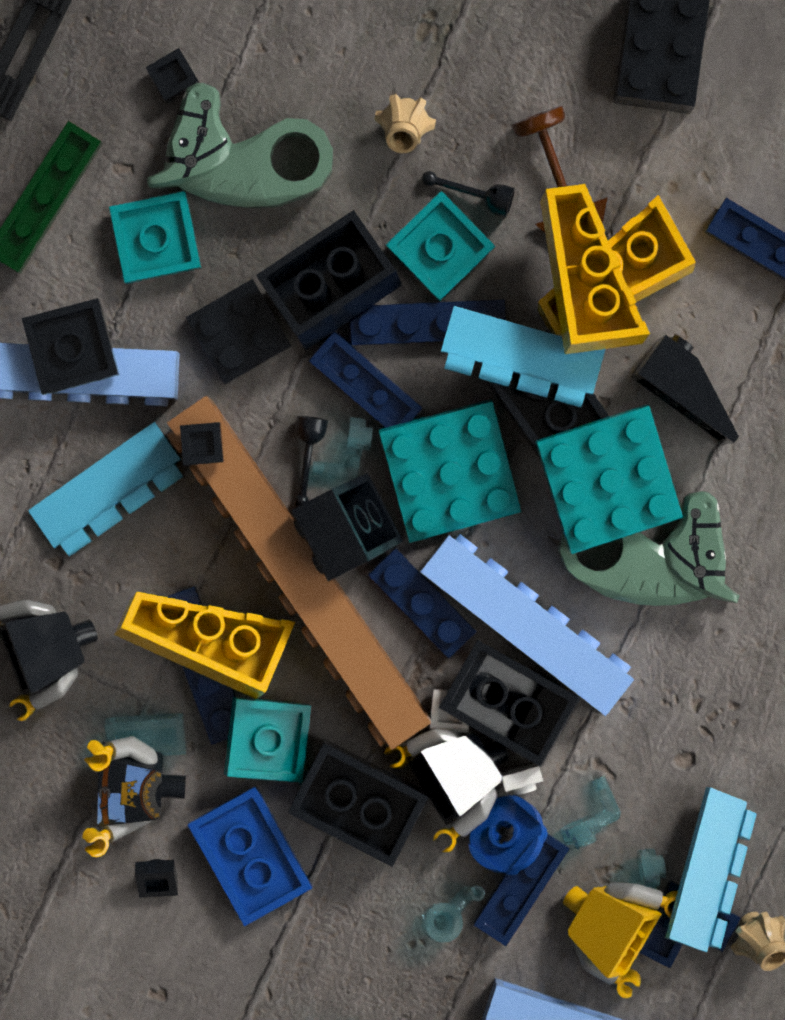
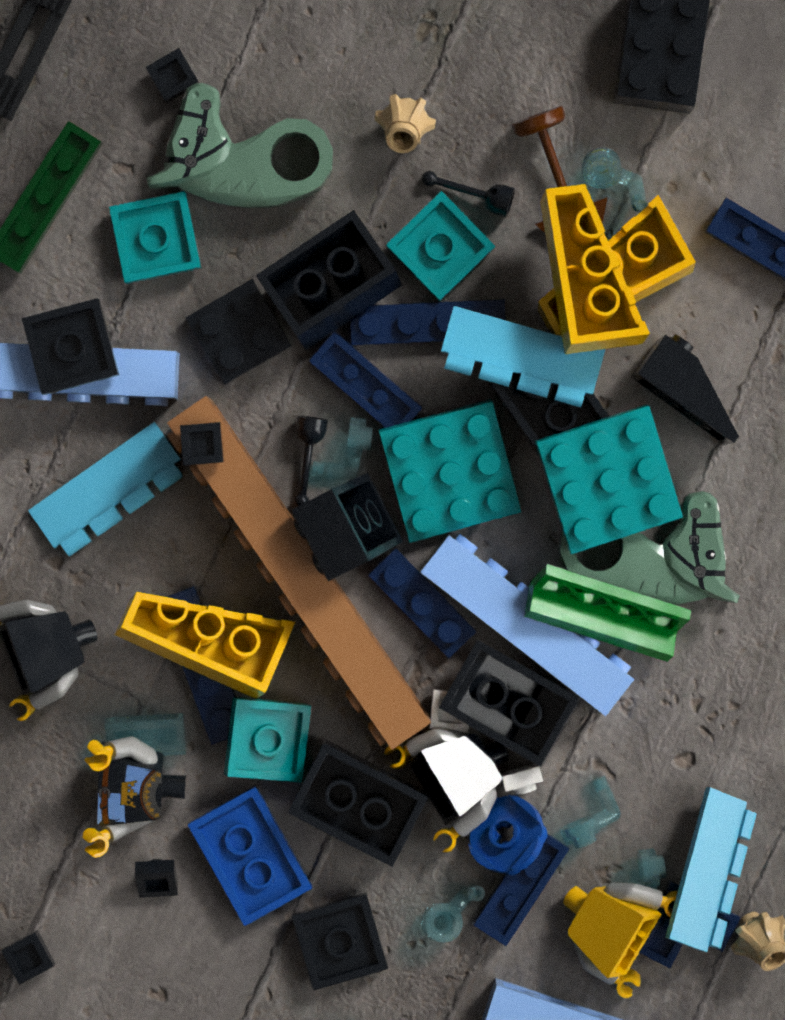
(28, 957): none -> black plate
(340, 941): none -> black plate
(606, 613): none -> green fence
(610, 173): none -> clear light blue plate

